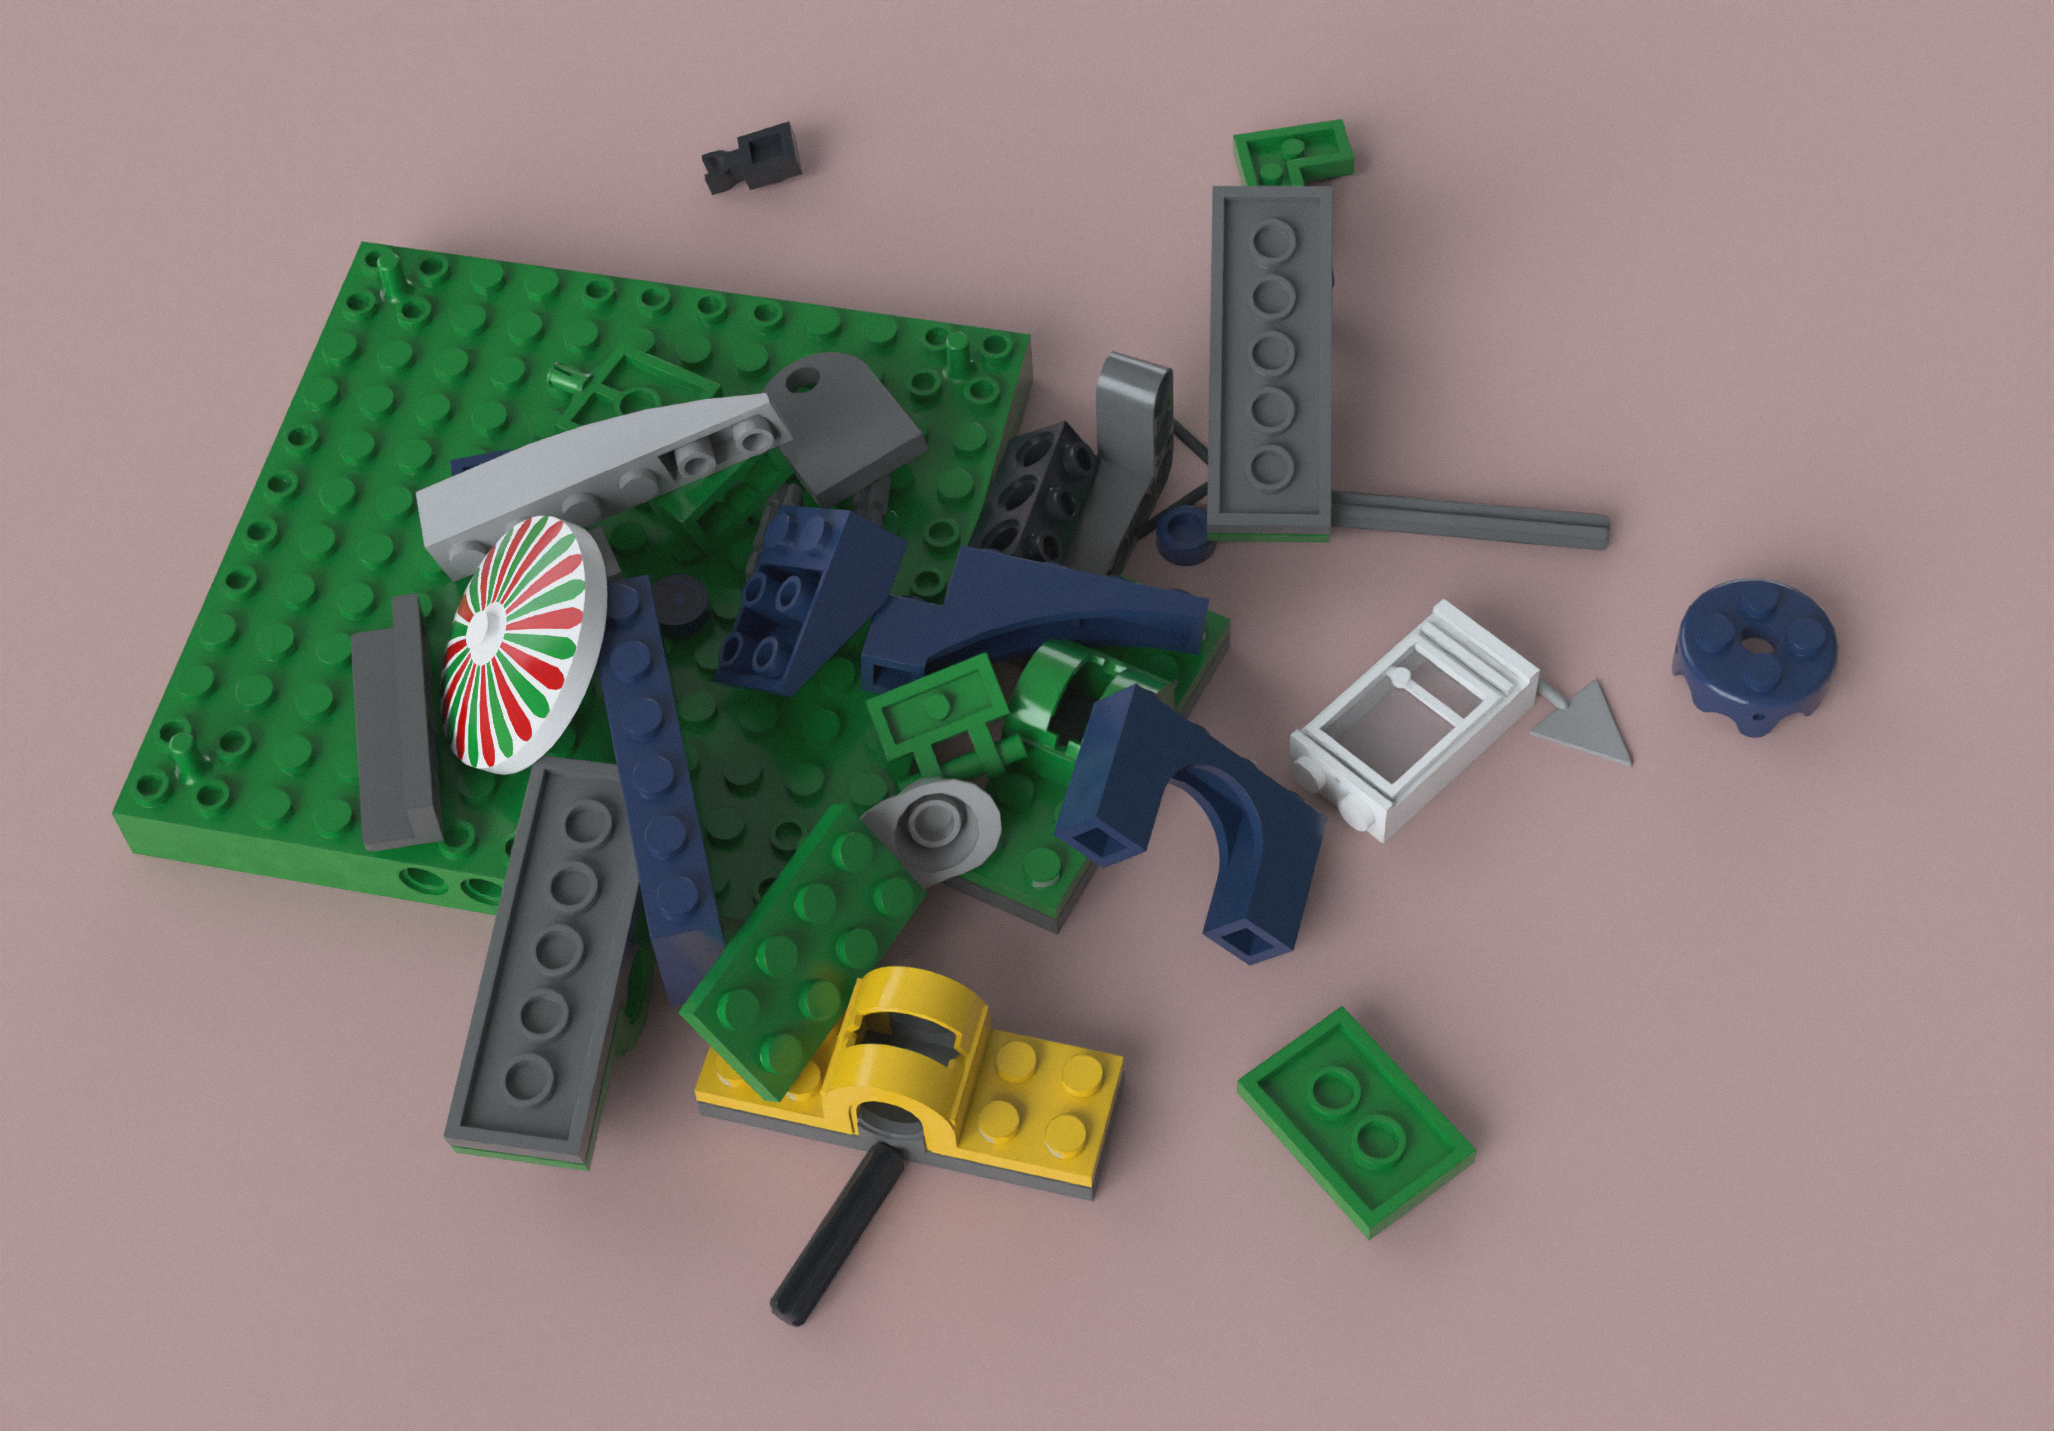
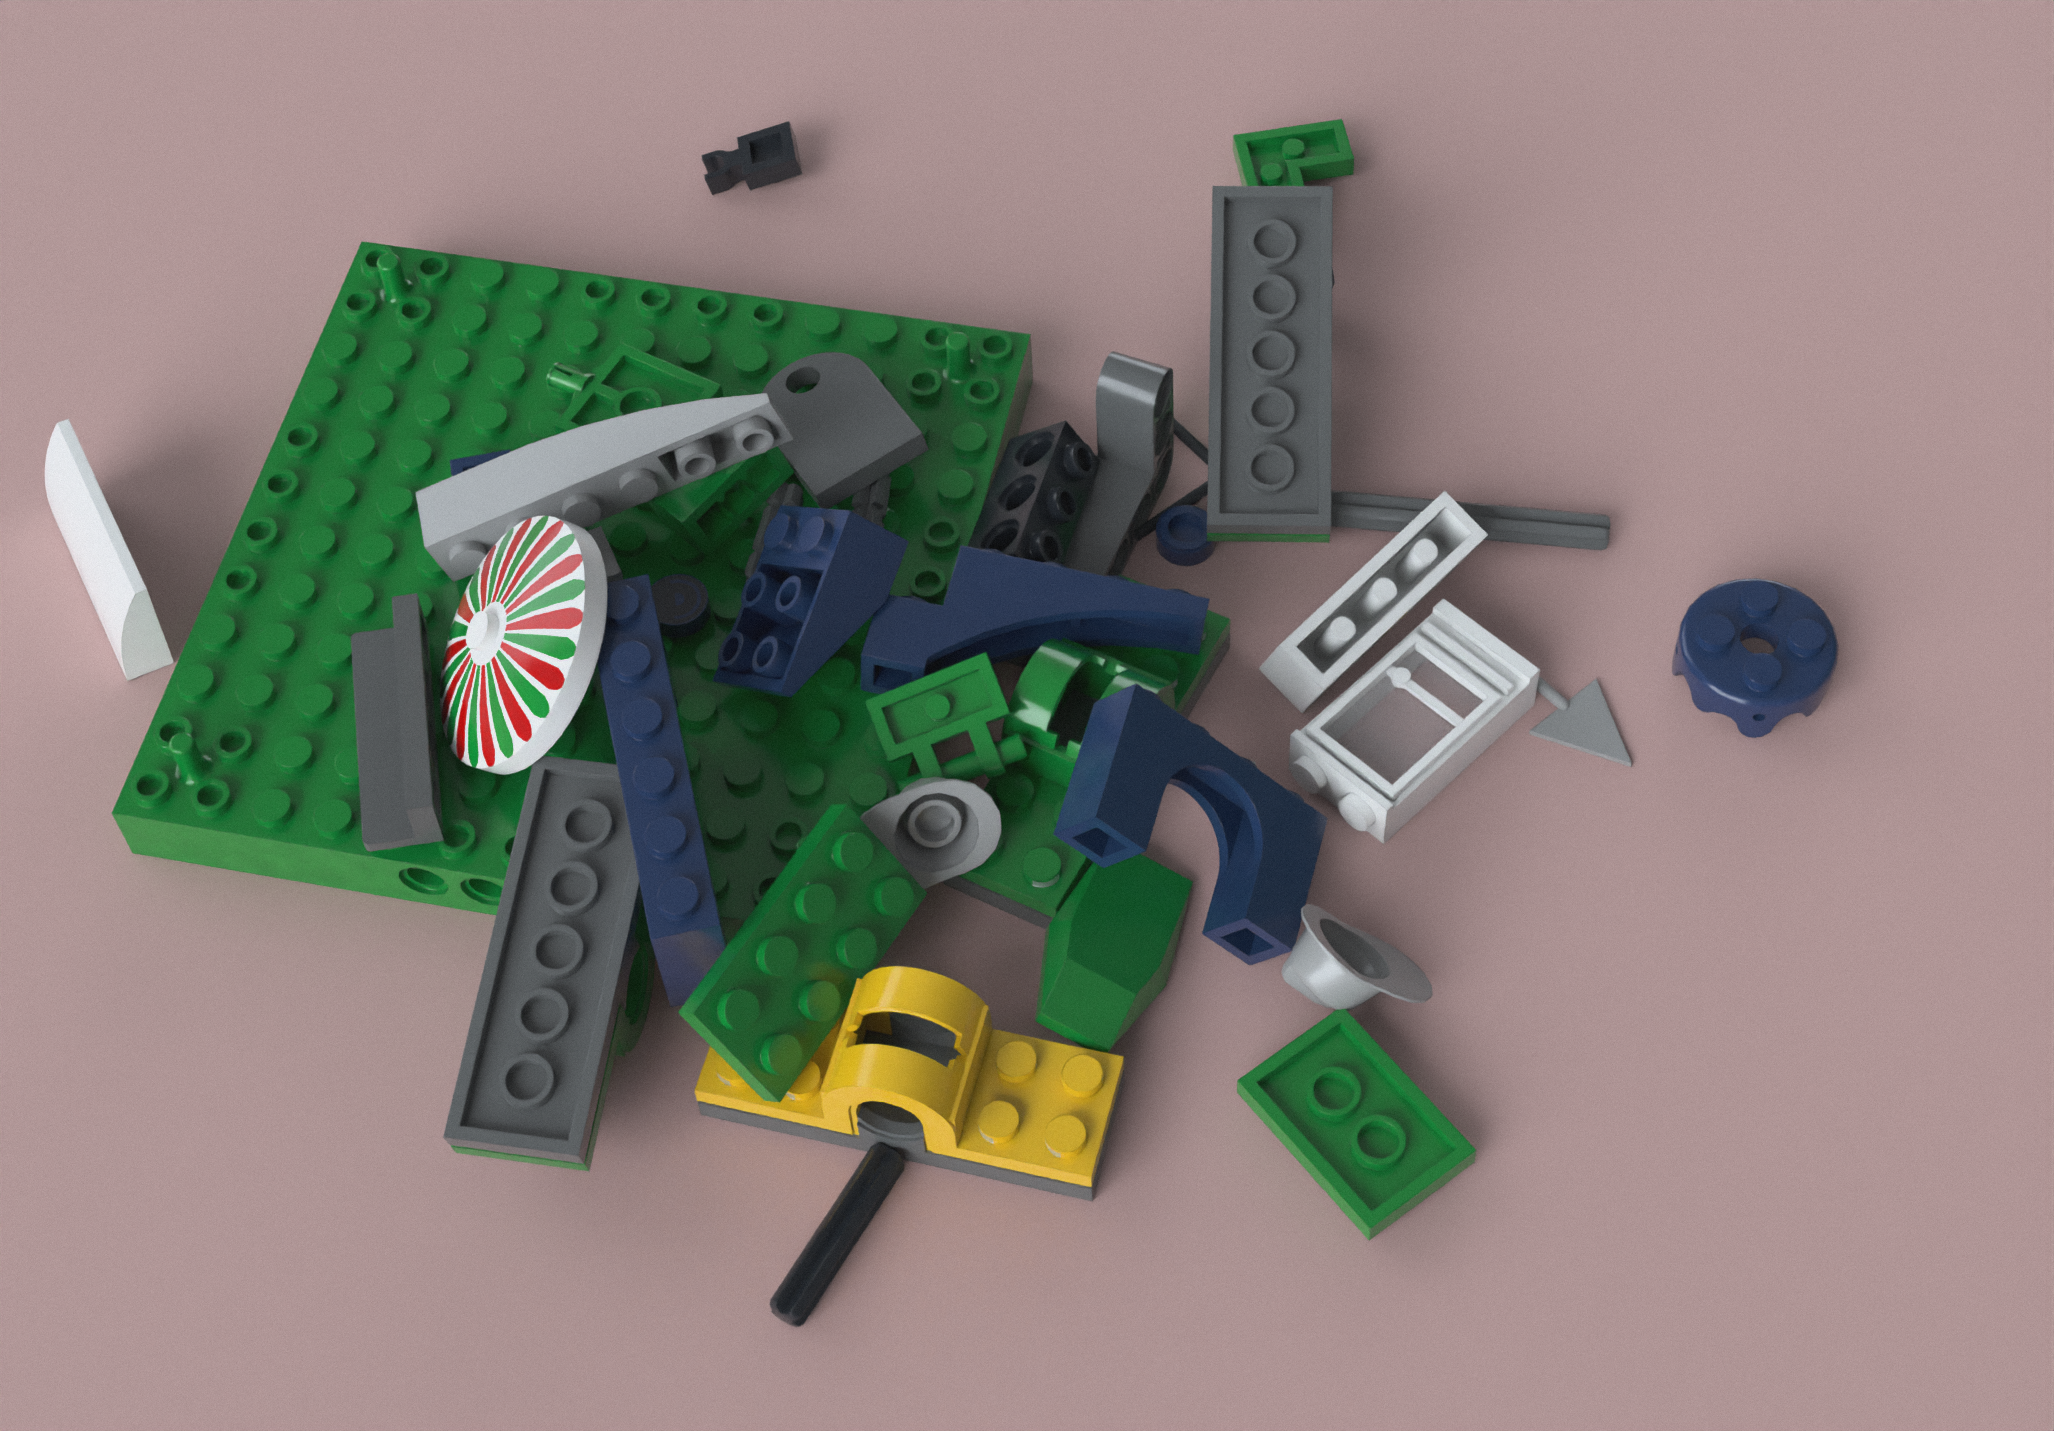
(102, 557): none -> white slope
(1110, 950): none -> green piece
(1347, 966): none -> light grey piece
(1372, 601): none -> white brick

